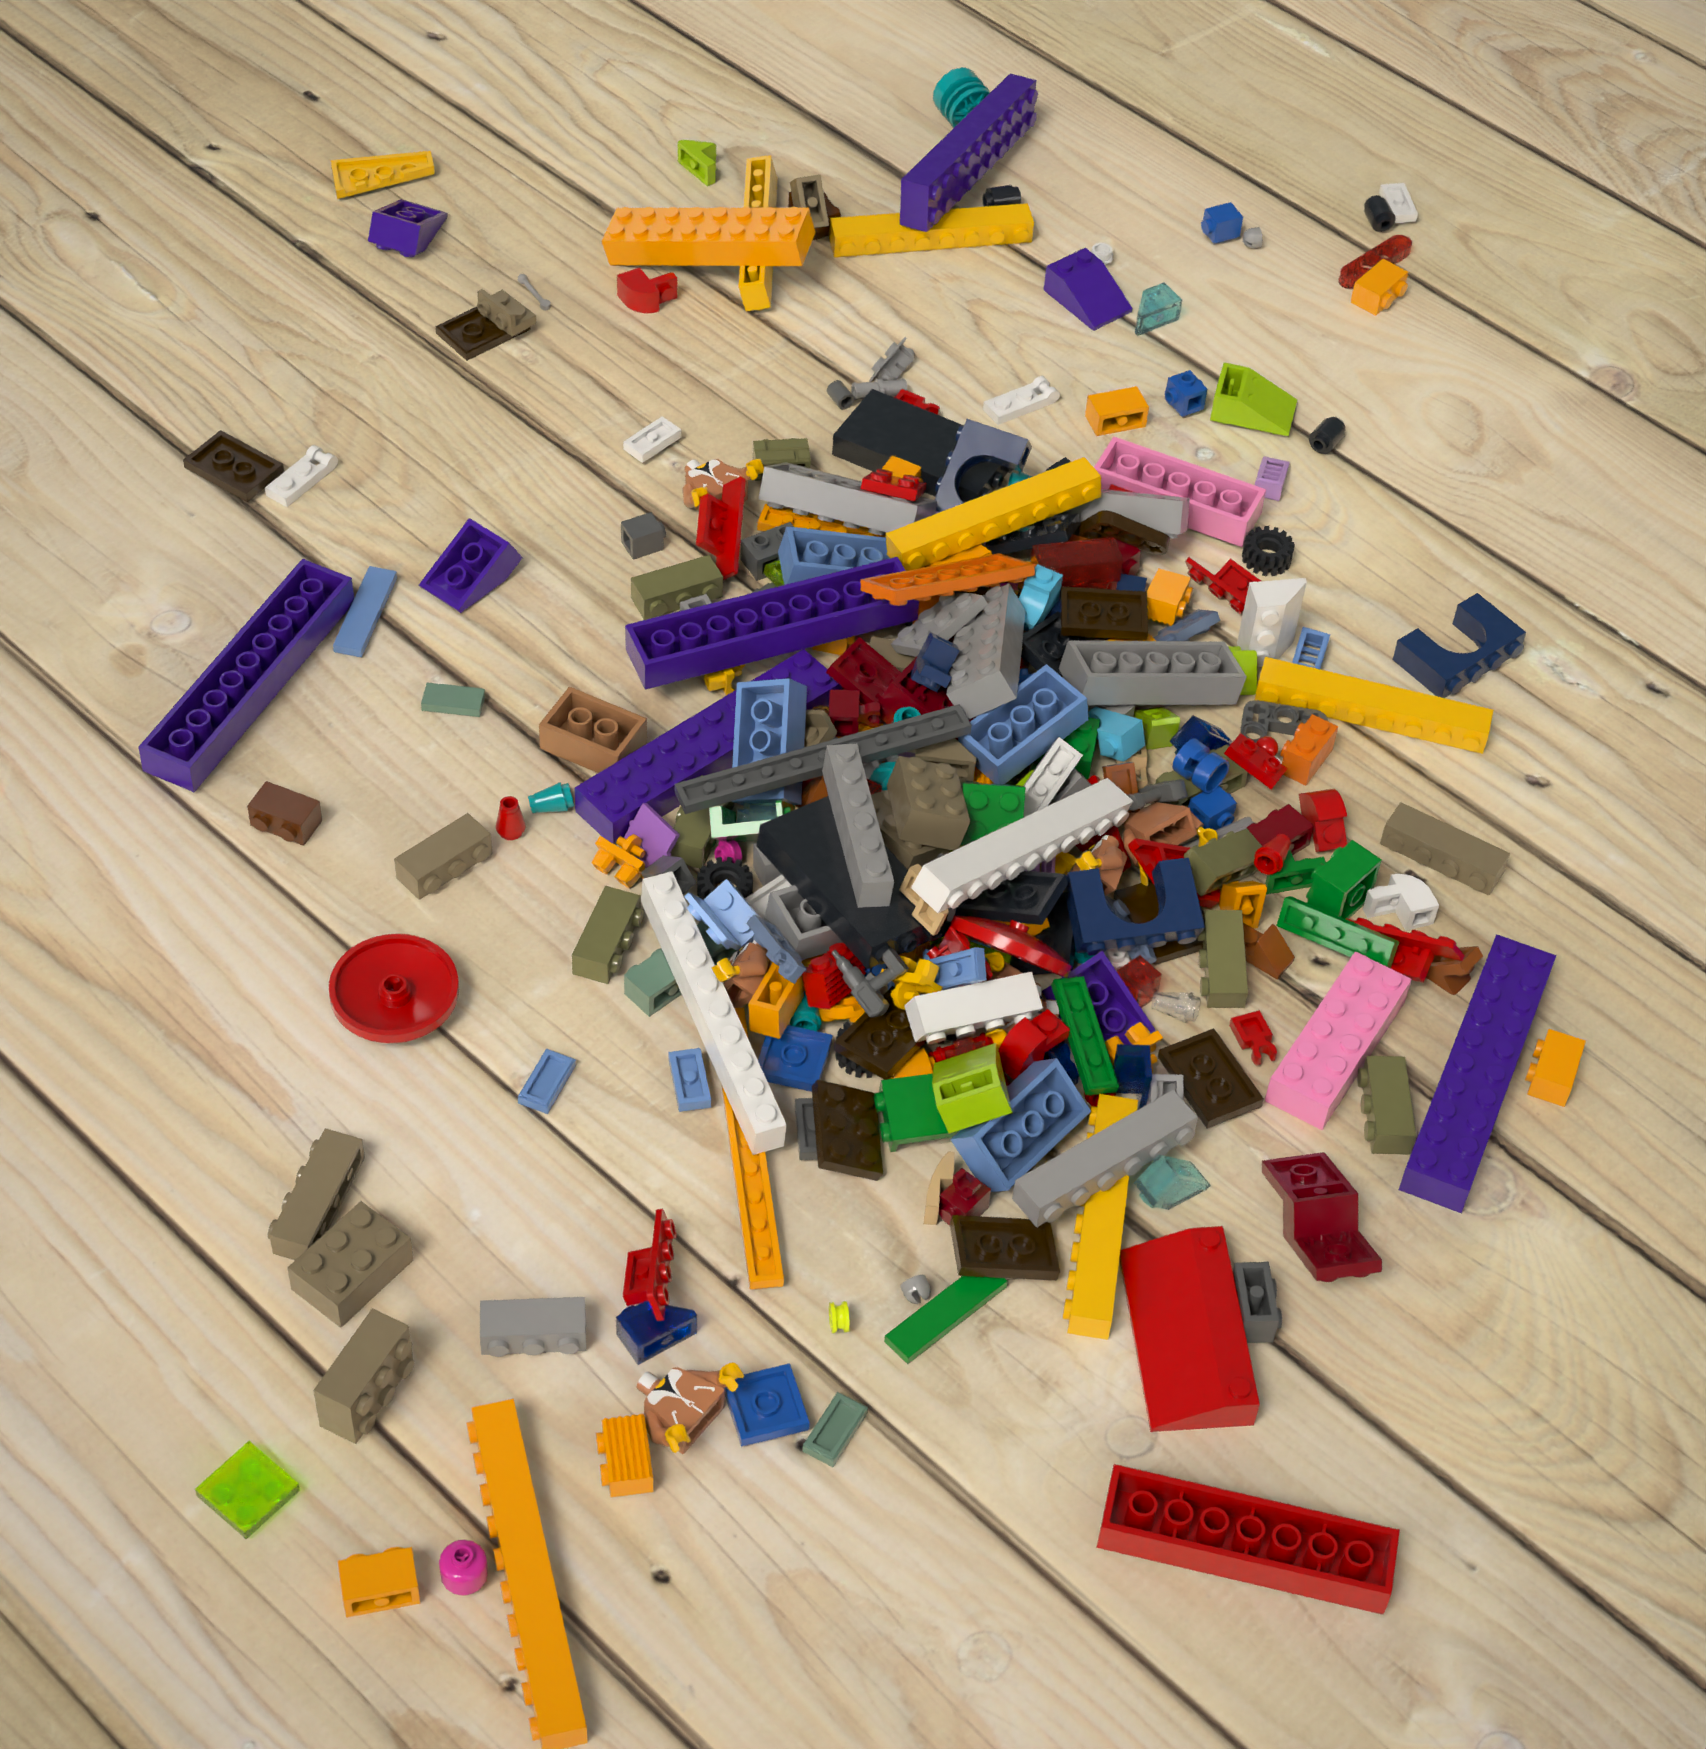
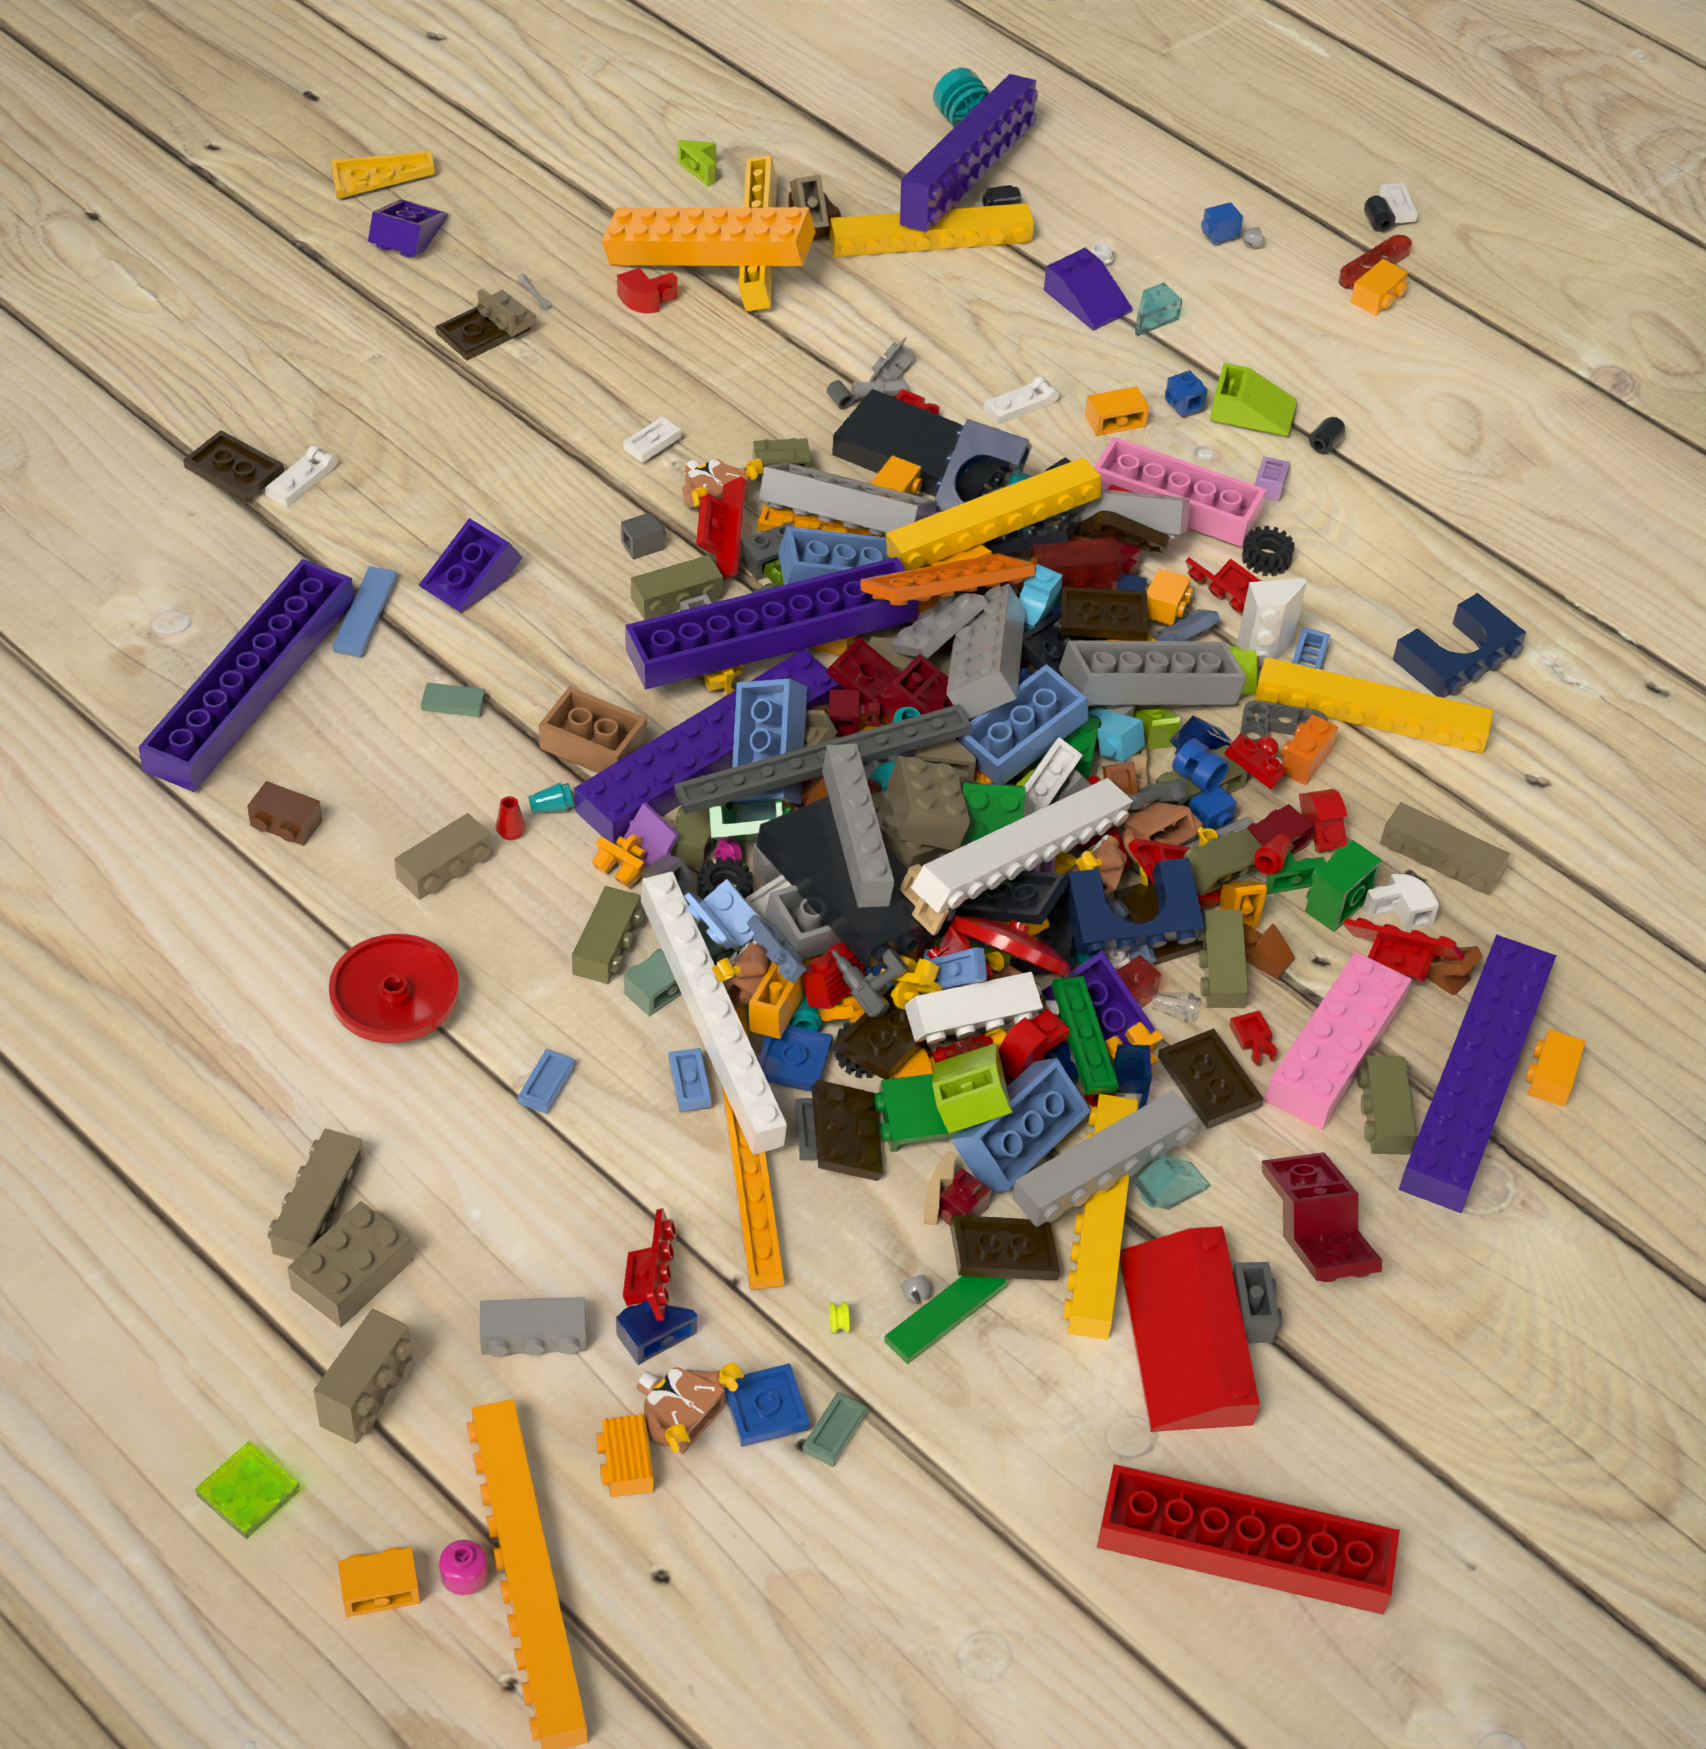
(886, 484): red plate -> none
(934, 662): dark blue brick -> none
(1163, 1084): light grey brick -> none
(1335, 931): green plate -> none

